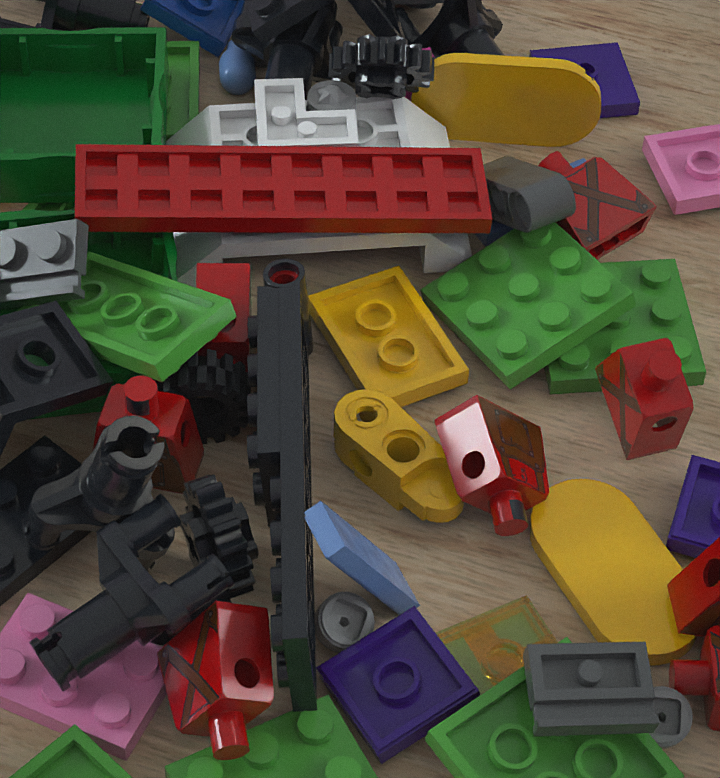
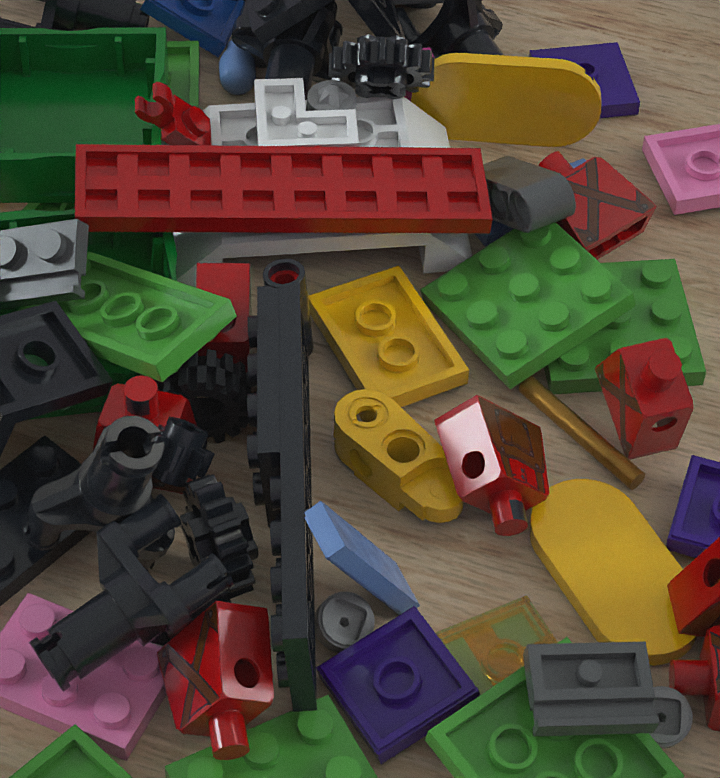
(176, 118): none -> red plate
(183, 453): none -> black gear
(582, 433): none -> pearl gold bar

